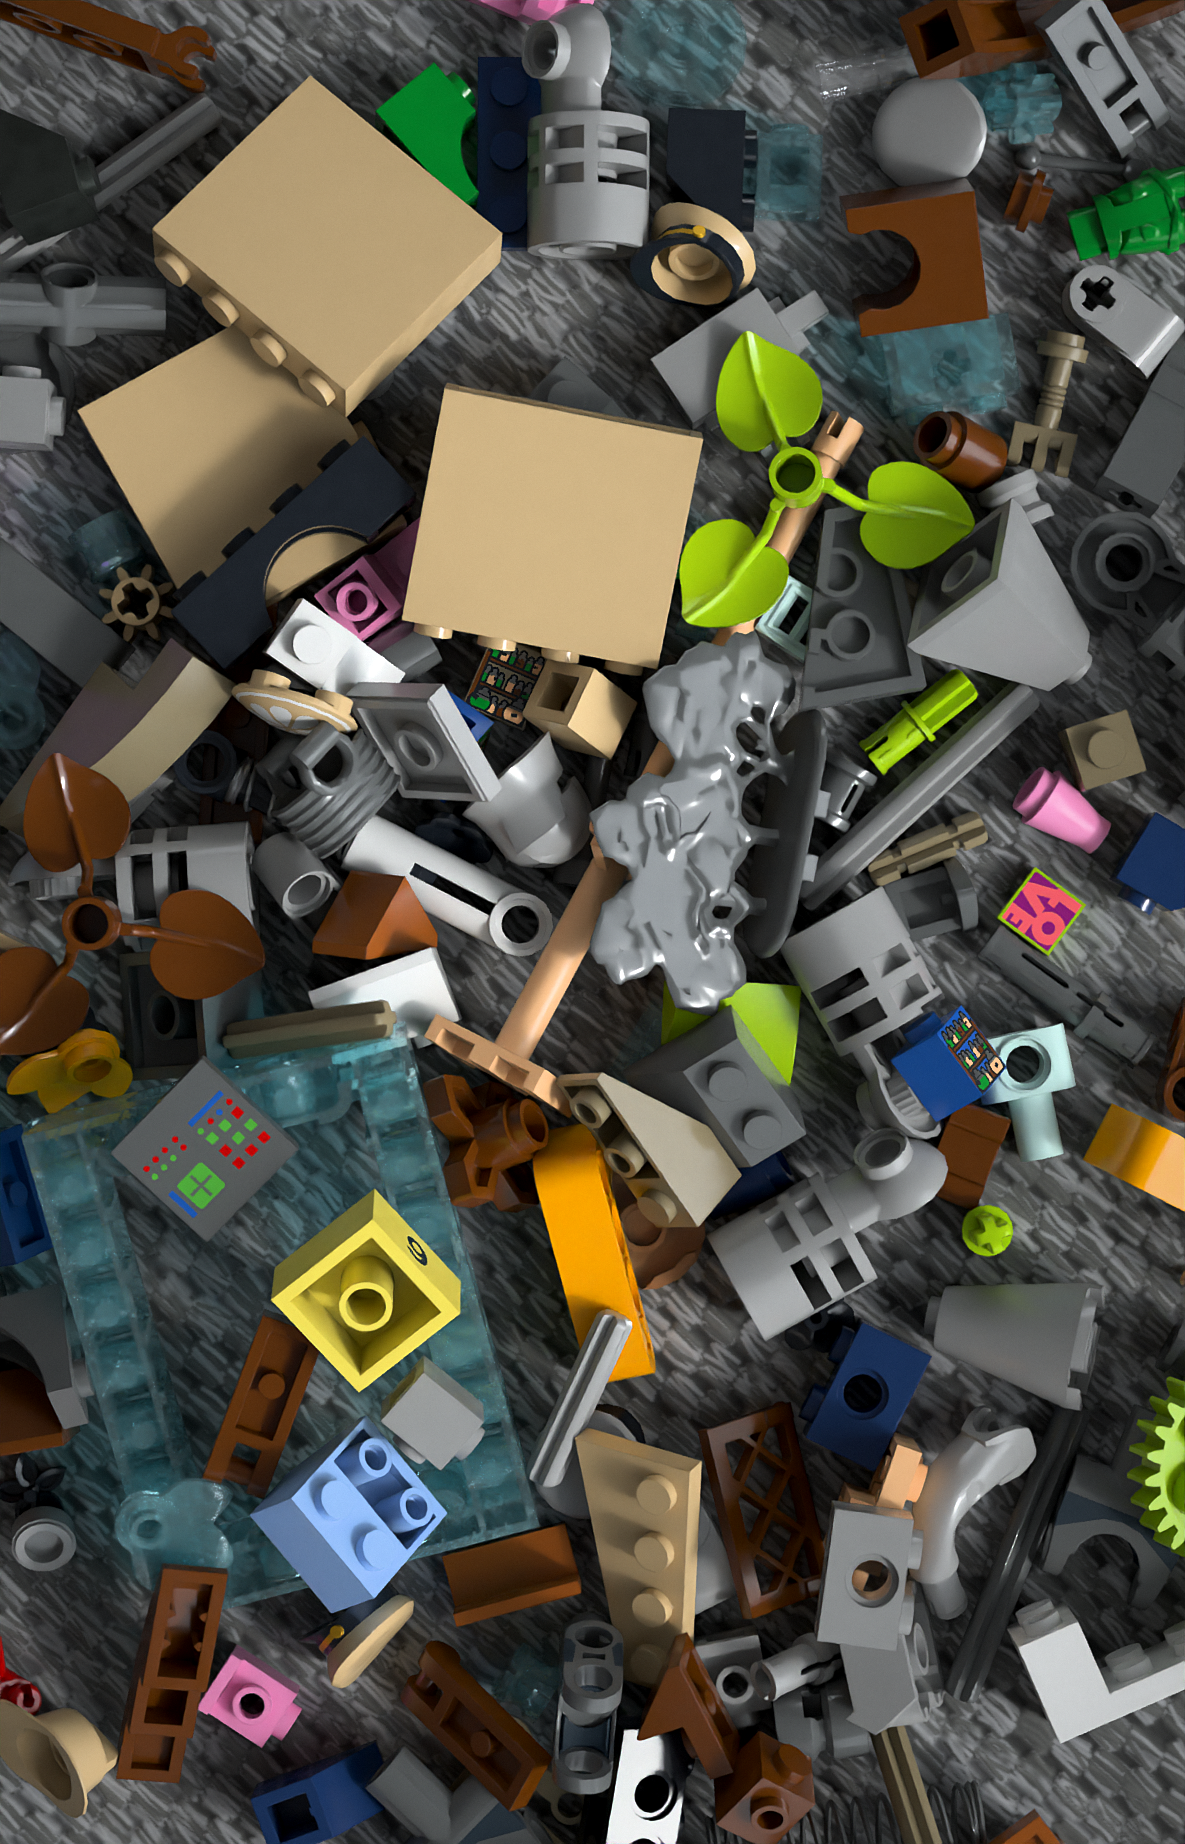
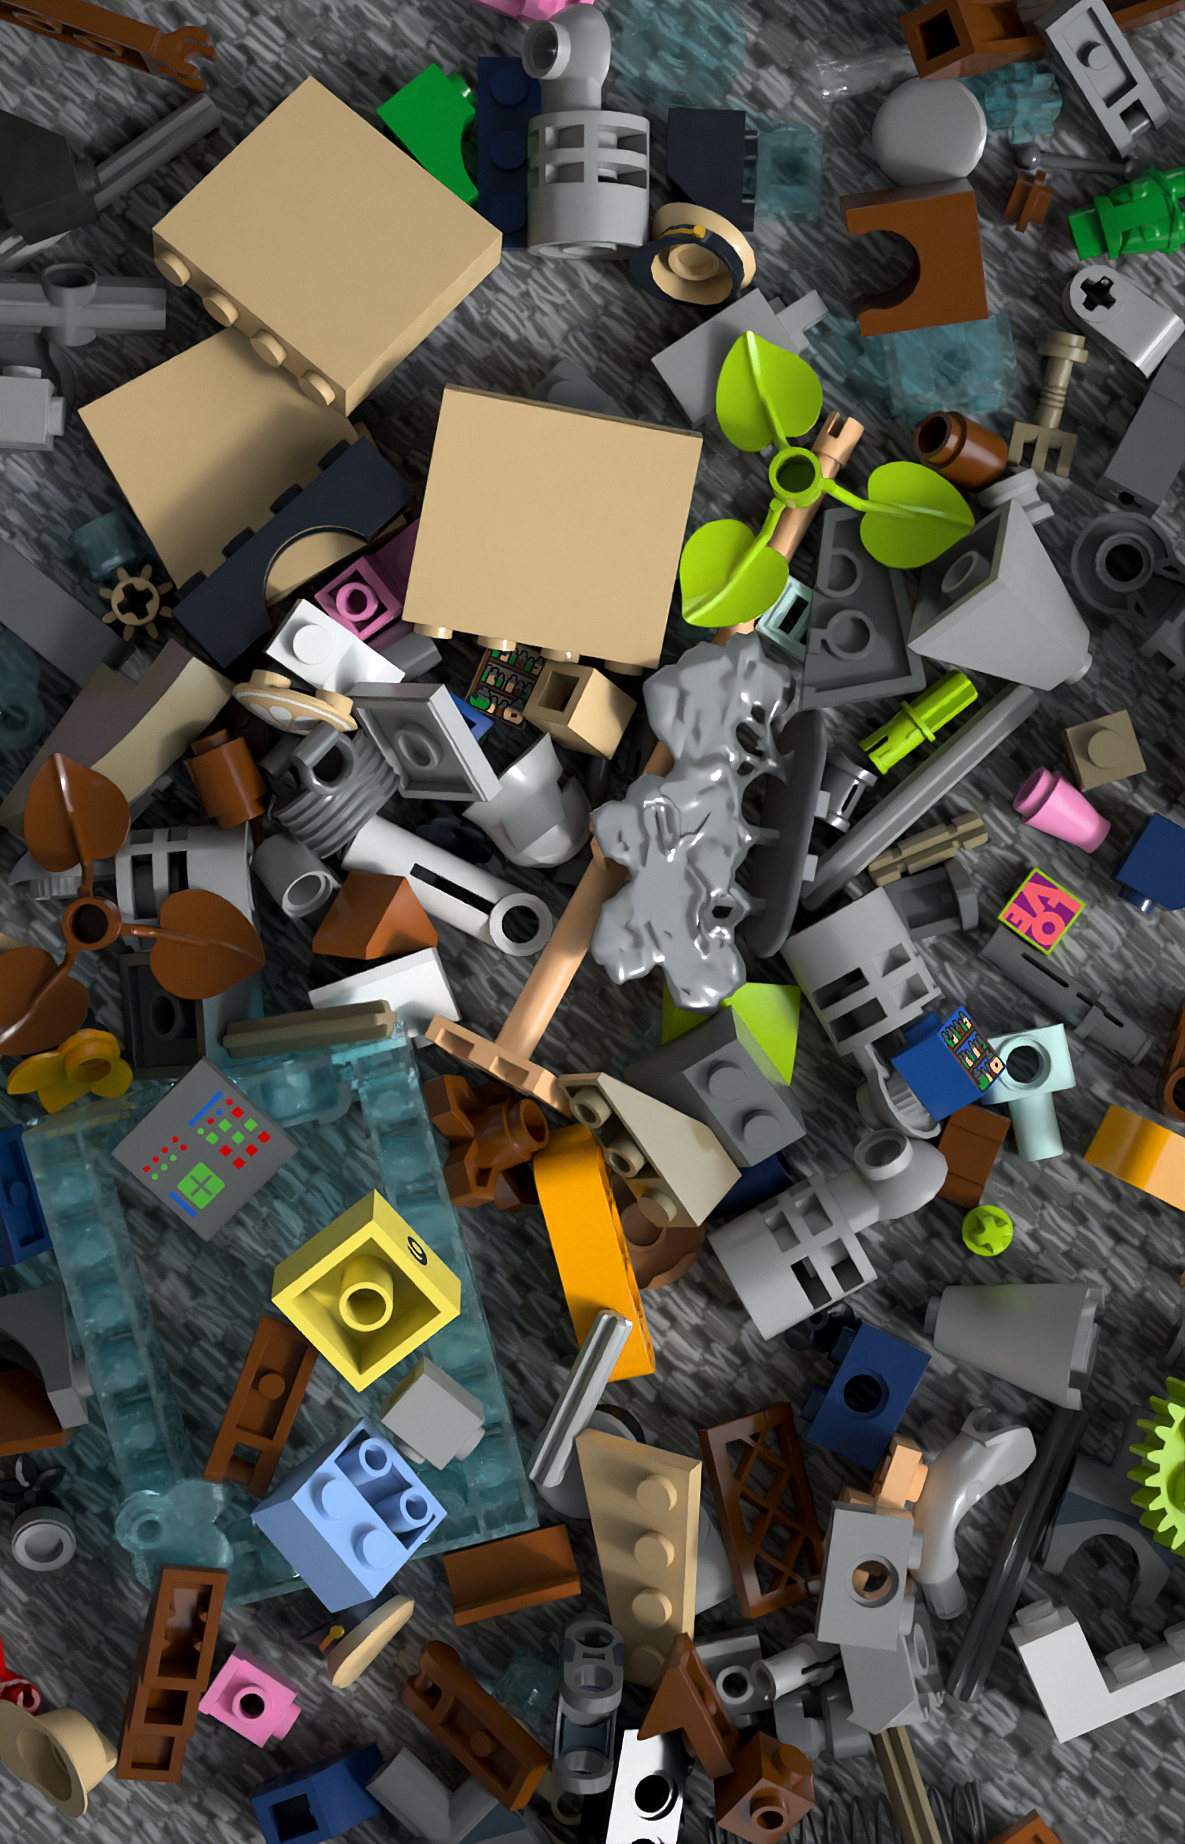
(226, 778): none -> reddish brown brick

